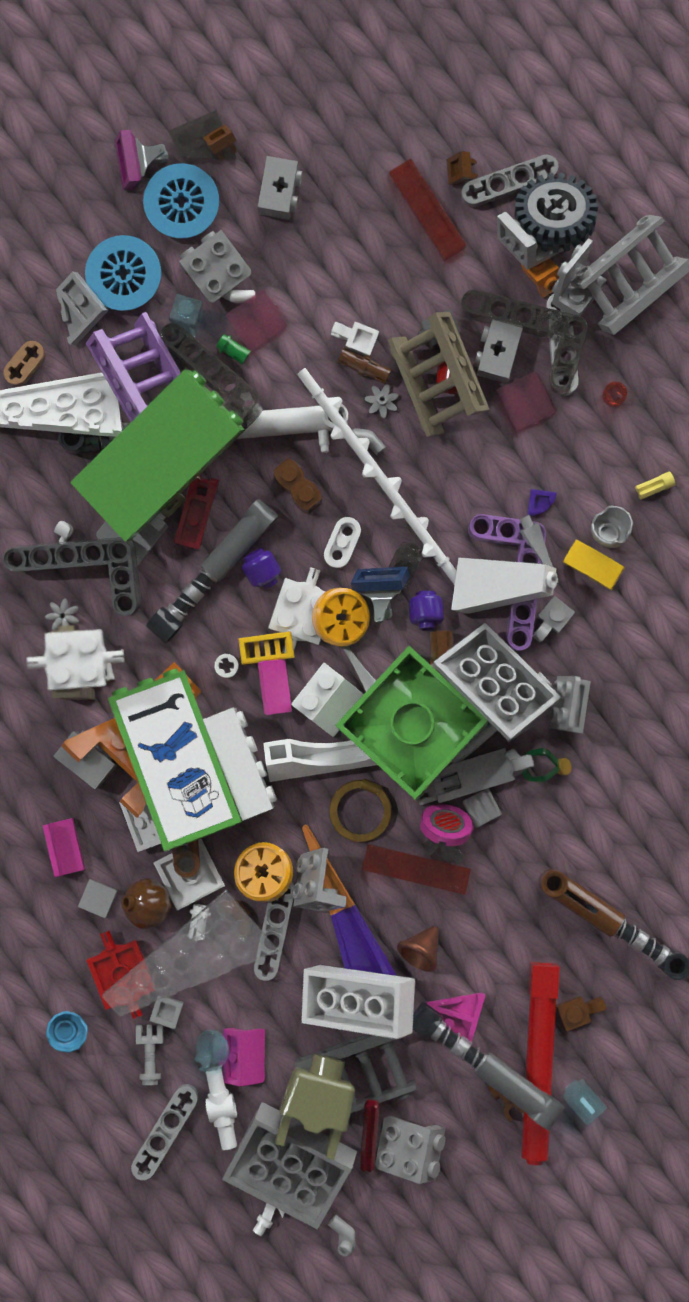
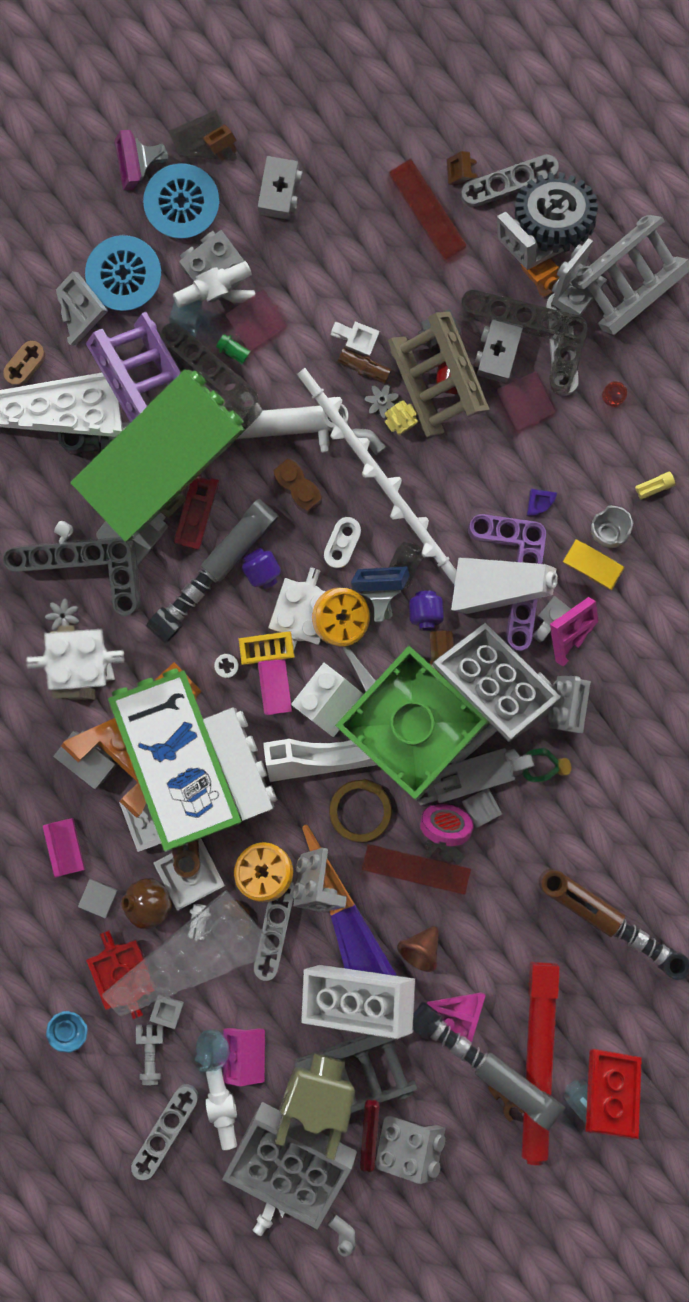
(212, 284): none -> white pin
(401, 417): none -> light yellow gear
(534, 537): light grey piece -> none
(572, 628): none -> dark pink wing
(576, 1011): reddish brown plate -> none
(613, 1094): none -> red tile

